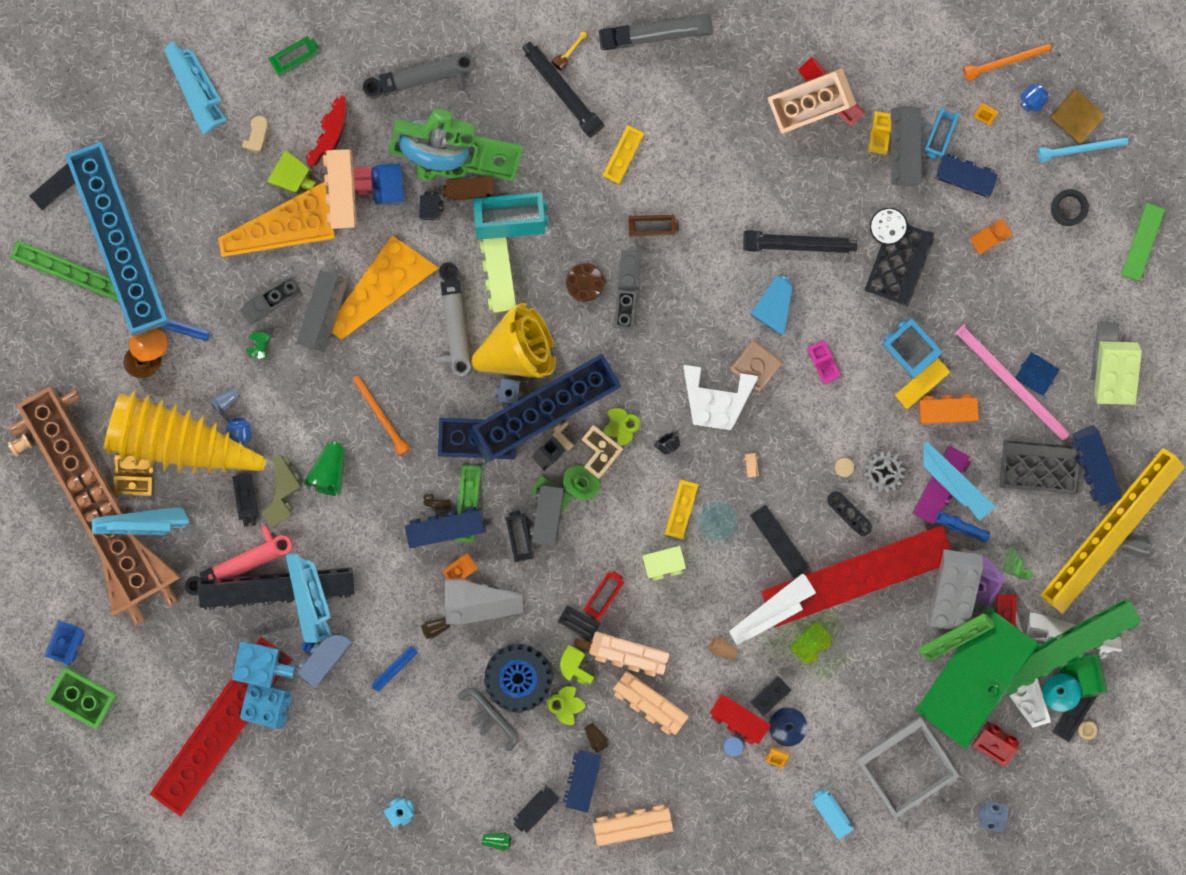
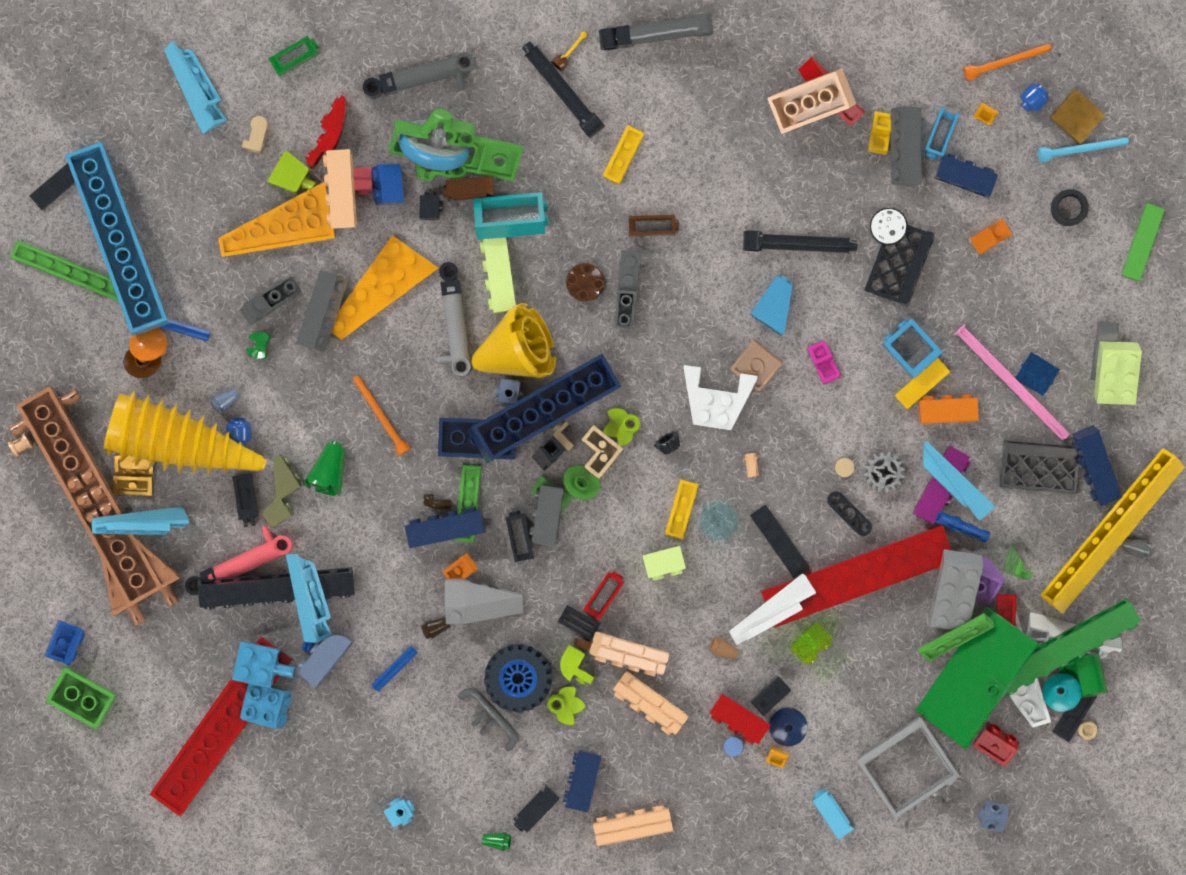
(596, 738): dark brown cone -> none

